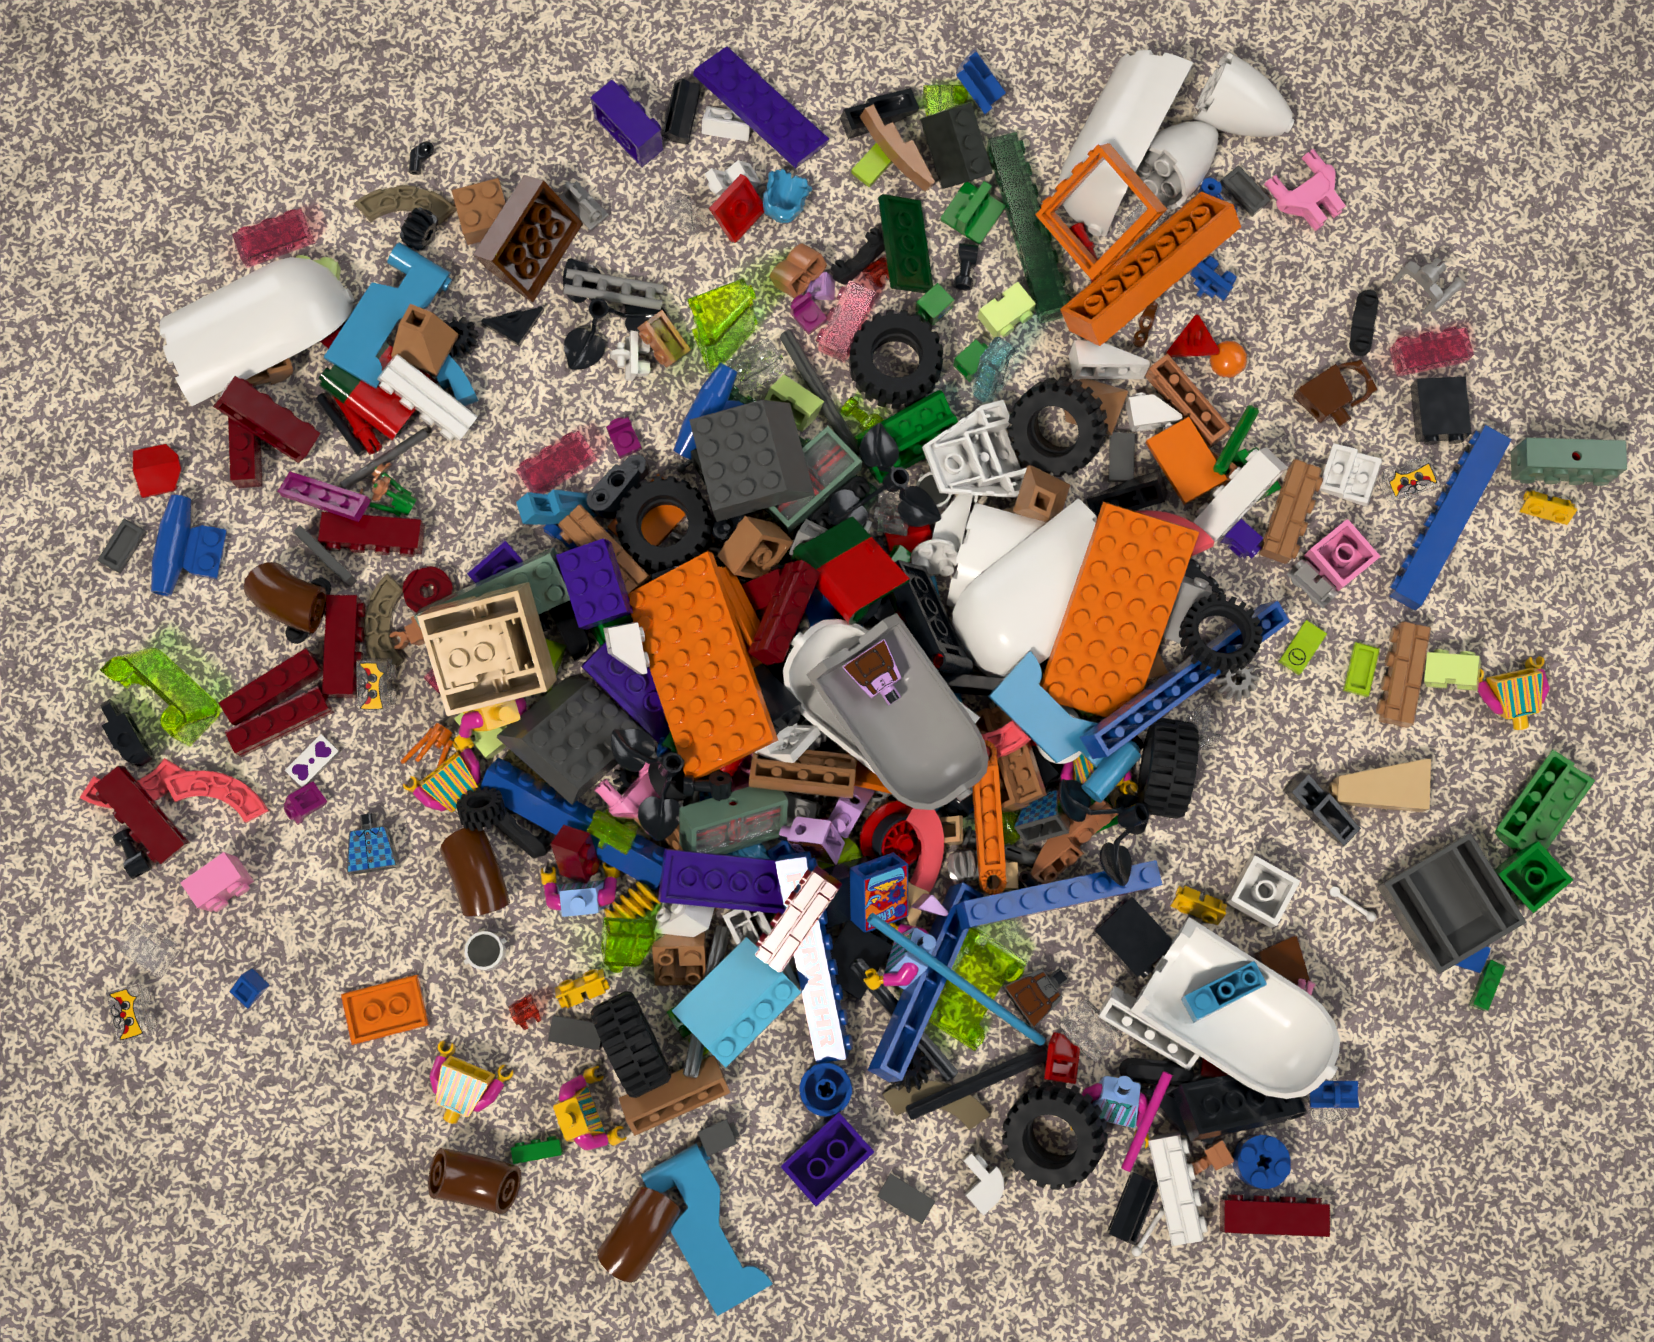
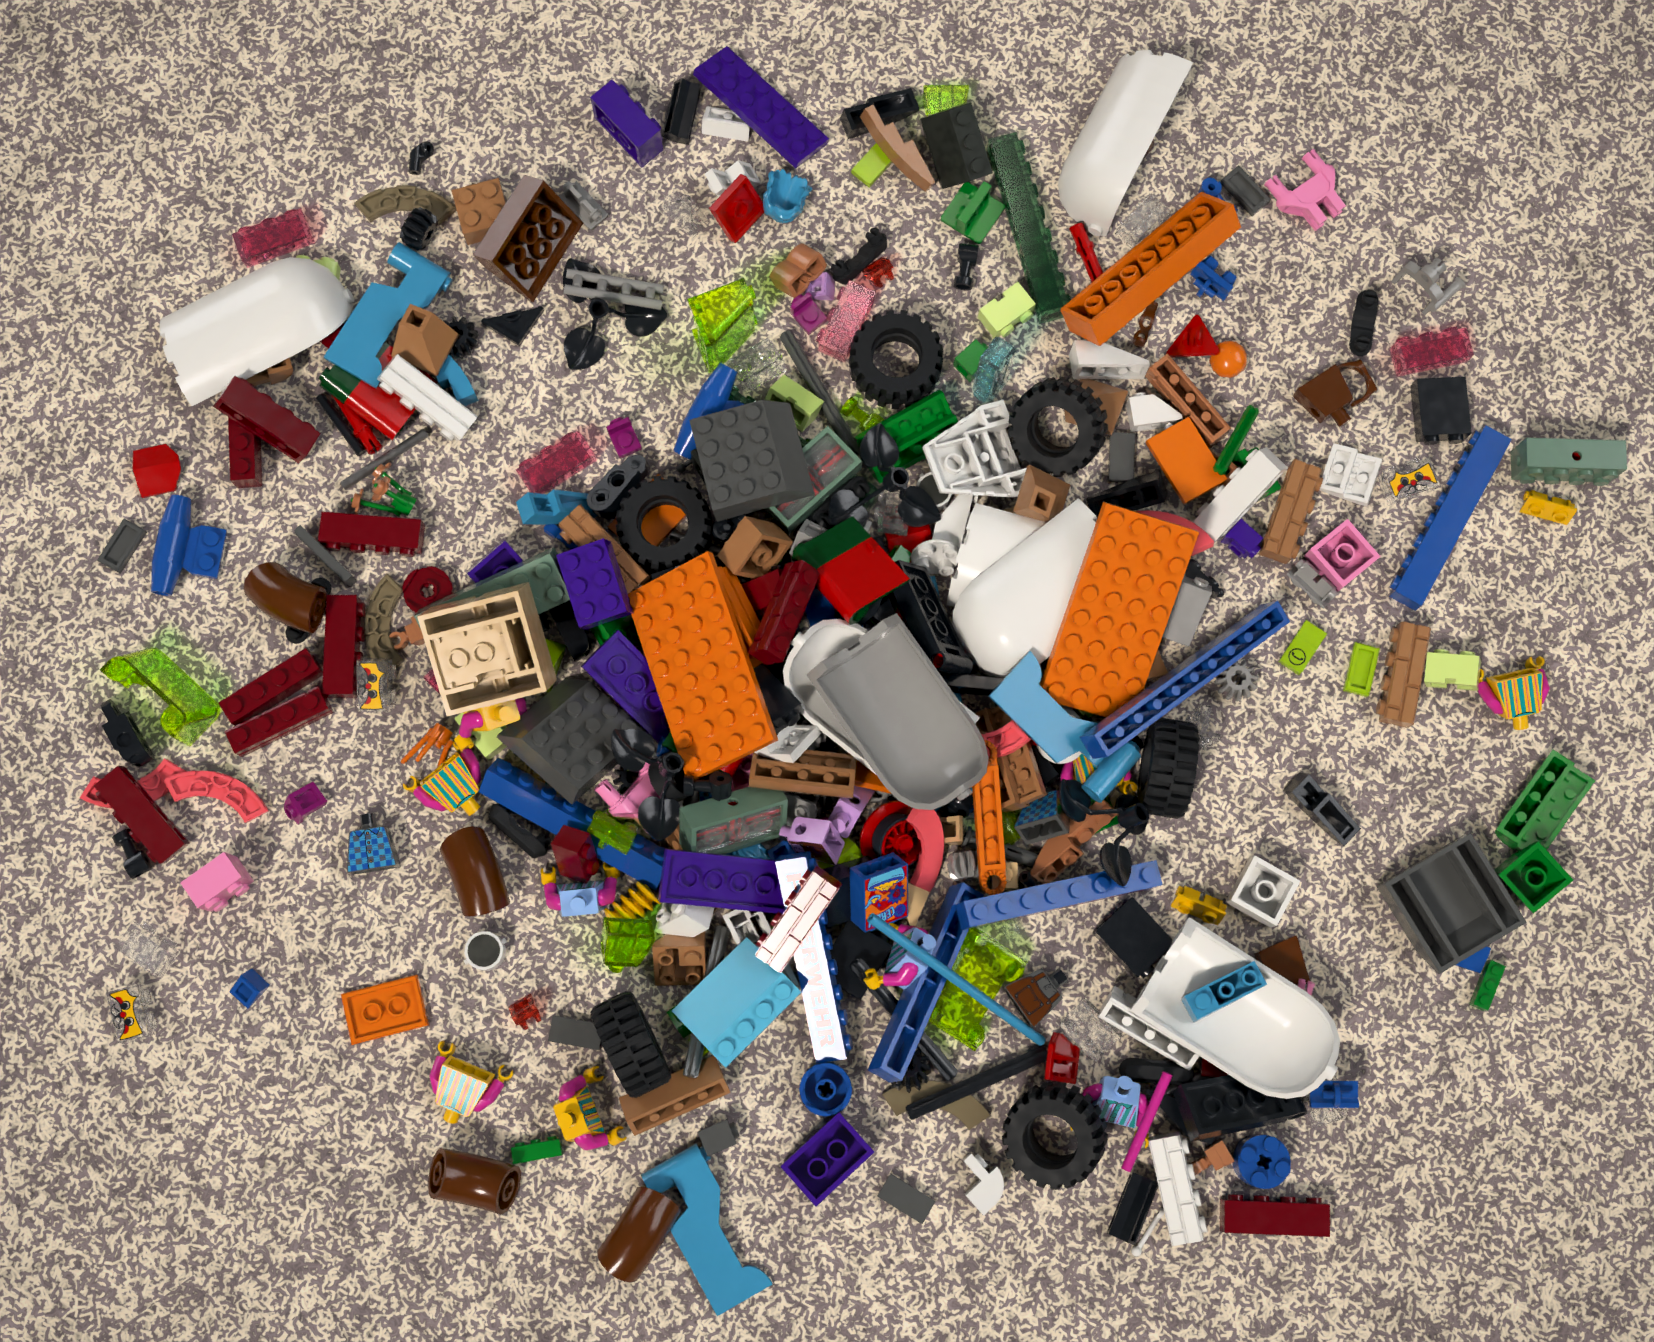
(312, 761): tile -> none
(324, 496): magenta plate -> none
(481, 808): black tyre -> none
(571, 990): yellow hinge -> none
(625, 645): white slope -> none
(627, 356): white hips -> none
(663, 339): nougat bracket -> none
(876, 672): torso -> none
(905, 243): dark green tile -> none
(930, 904): lavender slope -> none
(934, 305): green brick -> none
(979, 81): blue slope -> none
(1066, 187): orange window -> none
(1178, 161): white cylinder -> none
(1228, 609): black tyre -> none
(1243, 101): white cylinder -> none
(1335, 892): white hinge -> none
(1390, 787): tan slope -> none

